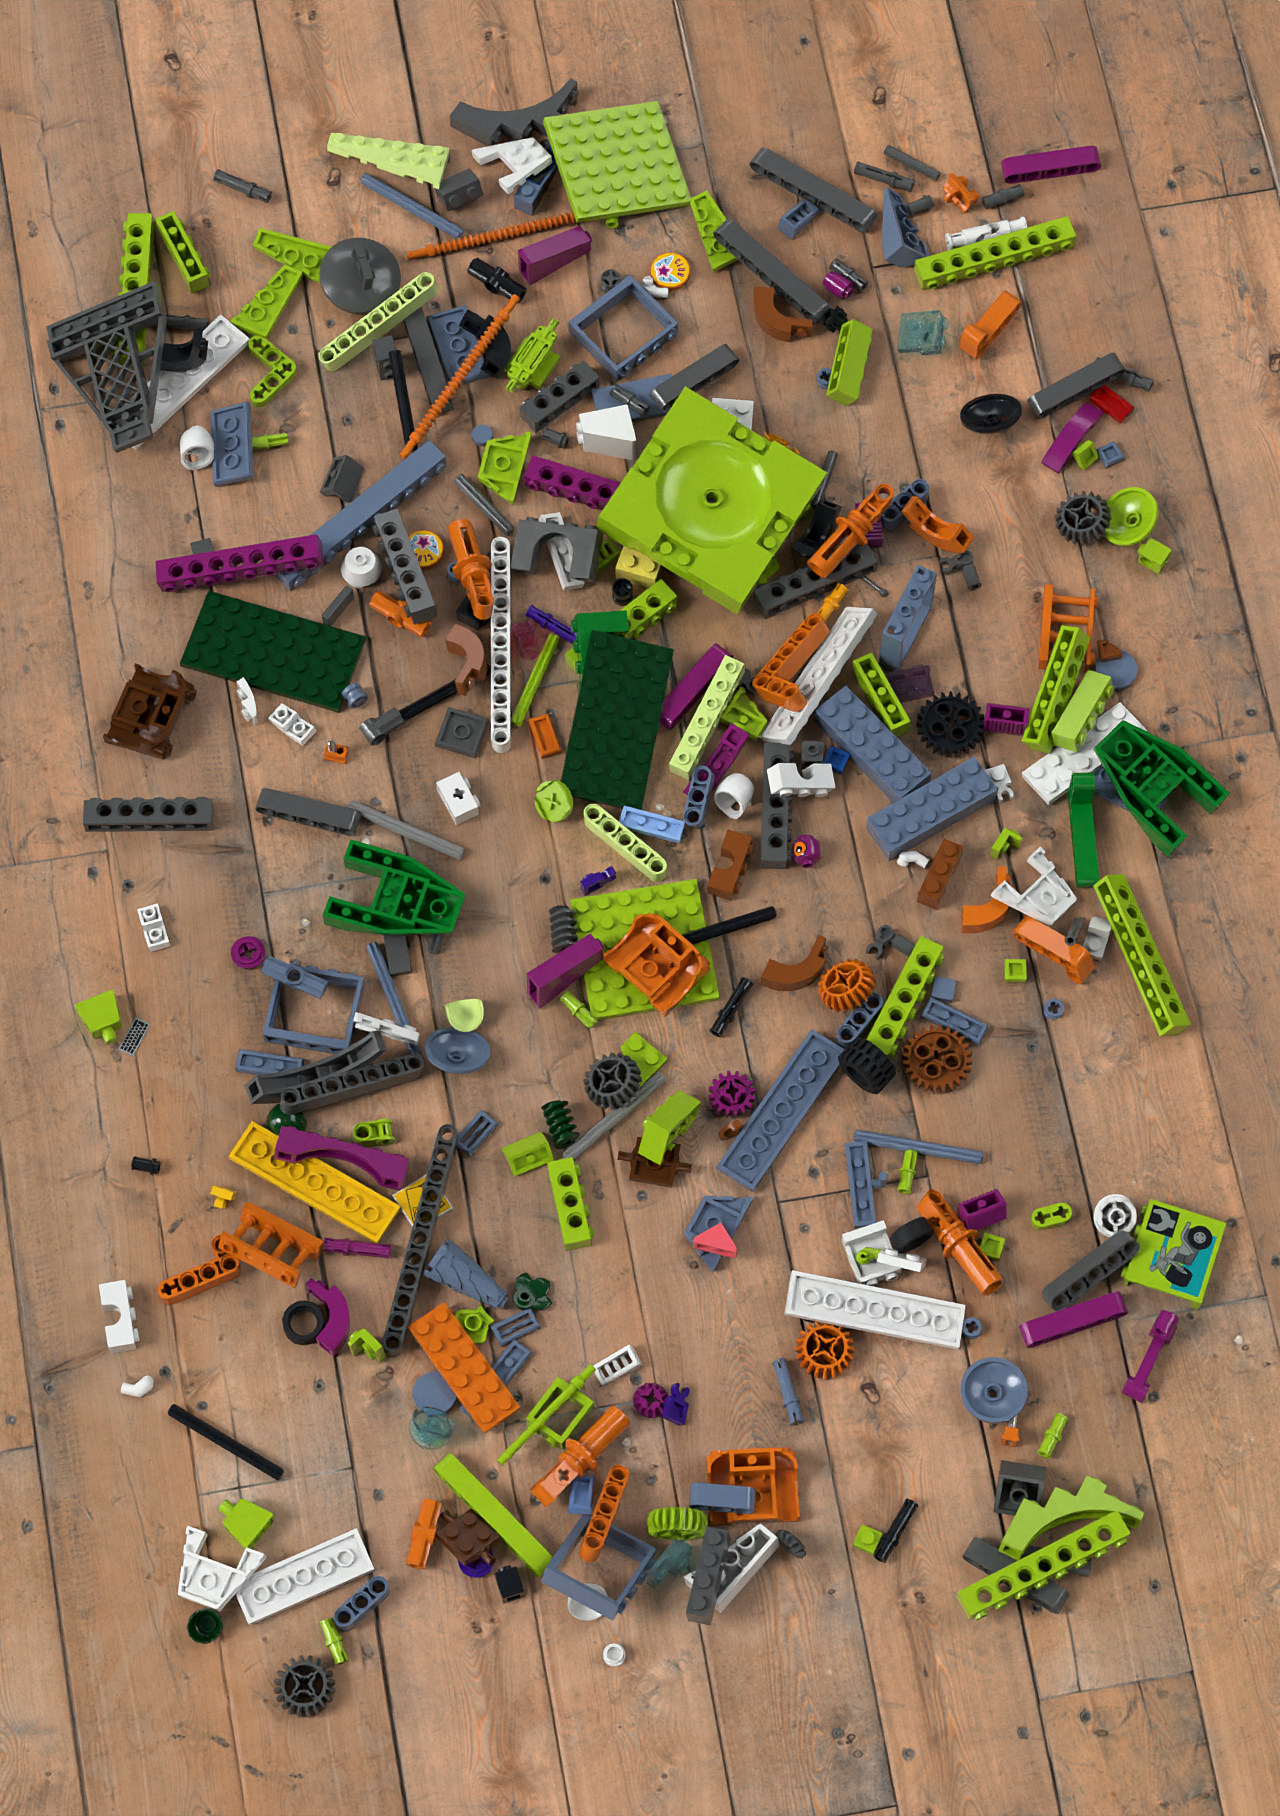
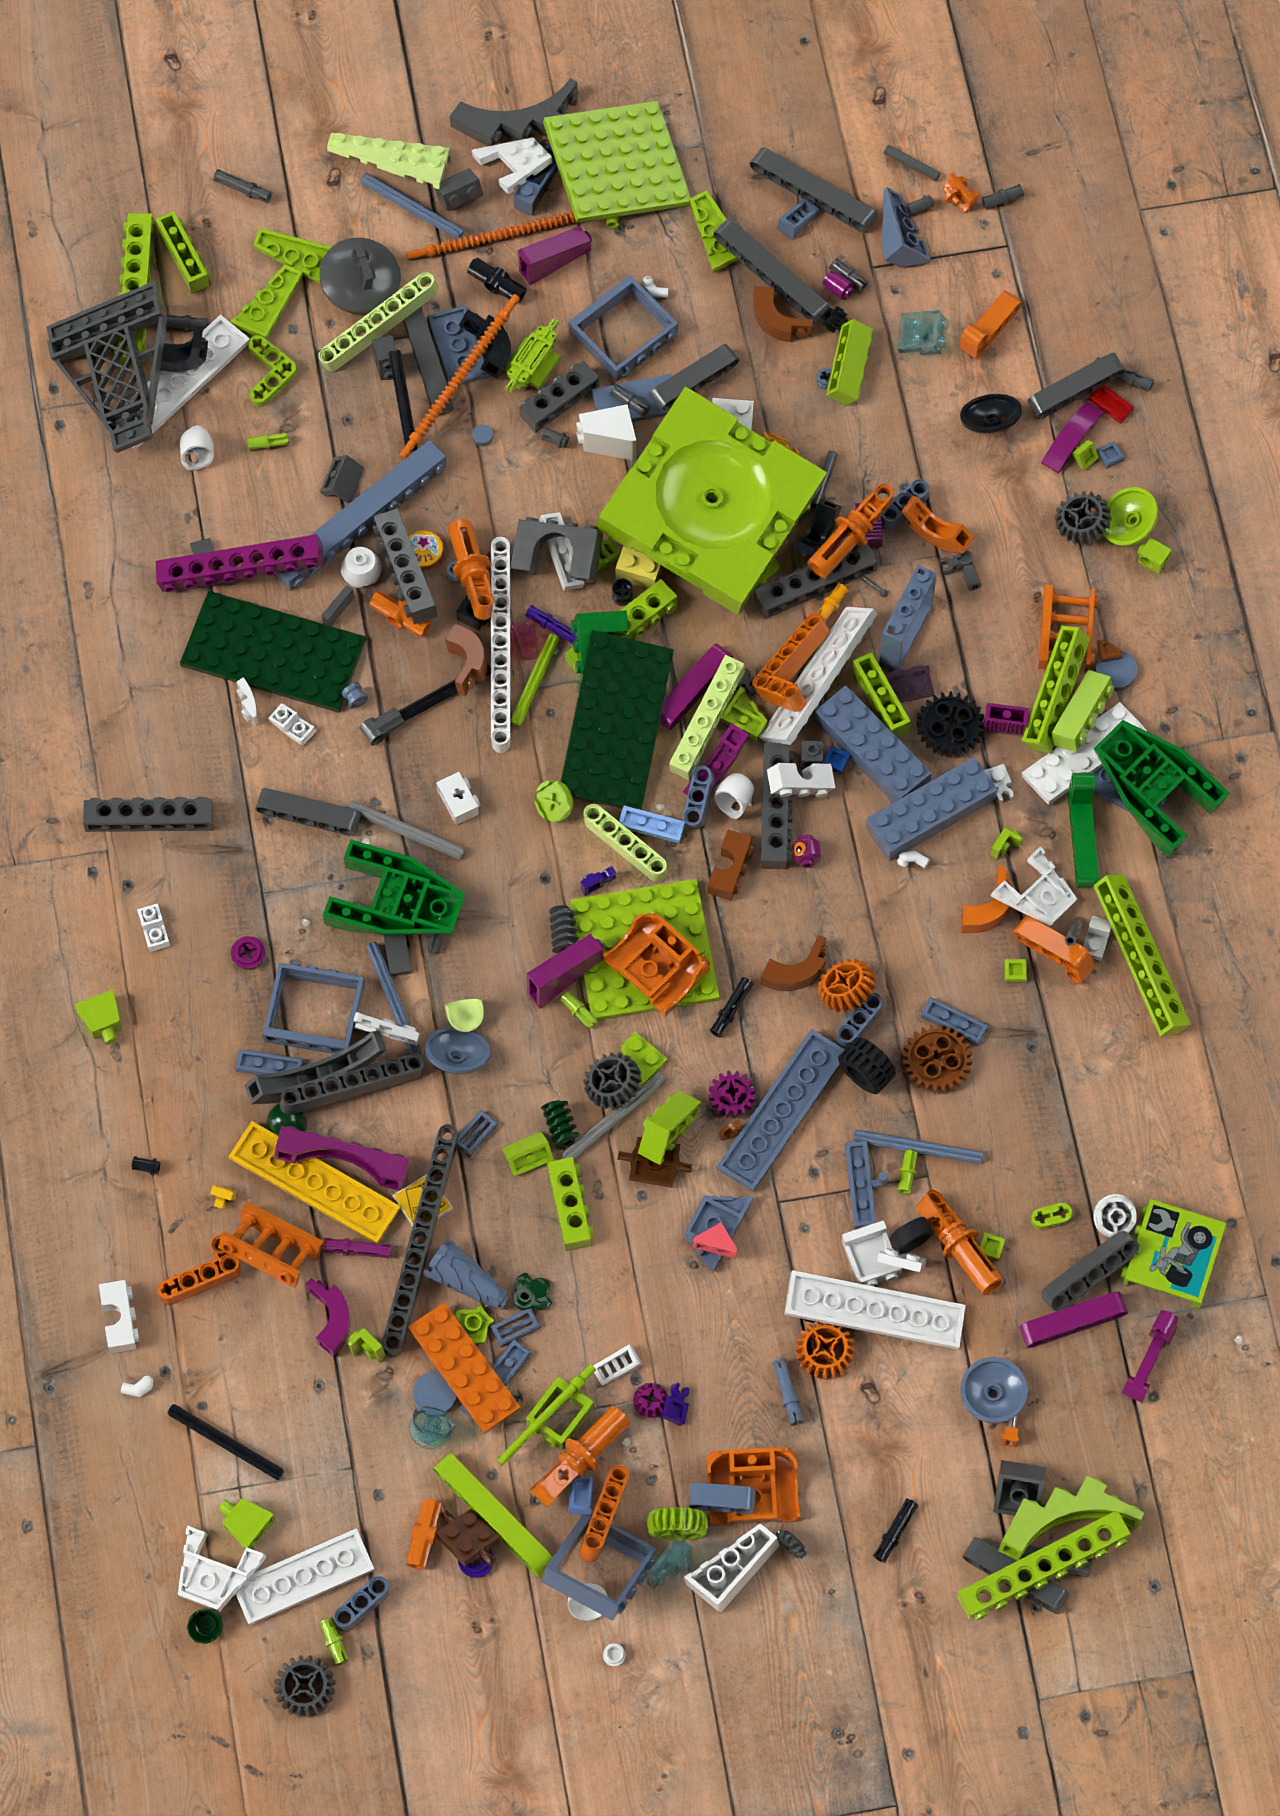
(134, 1036): sticker -> none
(149, 712): reddish brown piece -> none
(232, 444): sand blue tile -> none
(281, 972): sand blue piece -> none
(295, 1308): black tyre -> none
(332, 750): orange piece -> none
(375, 1133): lime piece -> none
(461, 732): dark grey tile -> none
(484, 505): dark grey axle -> none
(504, 464): lime wing -> none
(509, 1584): black brick -> none
(544, 736): orange tile -> none
(560, 474): magenta brick -> none
(609, 276): dark grey wheel -> none
(670, 271): tile -> none
(708, 1576): dark grey brick -> none
(730, 925): black axle -> none
(867, 1255): lime arm -> none
(867, 1539): lime plate -> none
(883, 176): dark grey pin -> none
(886, 936): dark grey bar -> none
(923, 951): lime brick -> none
(940, 873): dark orange arch -> none
(943, 989): sand blue tile -> none
(967, 1322): sand blue bush -> none
(981, 233): white piece -> none
(983, 1210): magenta brick -> none
(1001, 245): lime brick -> none
(1050, 1015): sand blue bush -> none
(1051, 164): magenta beam -> none
(1052, 1435): lime pin -> none

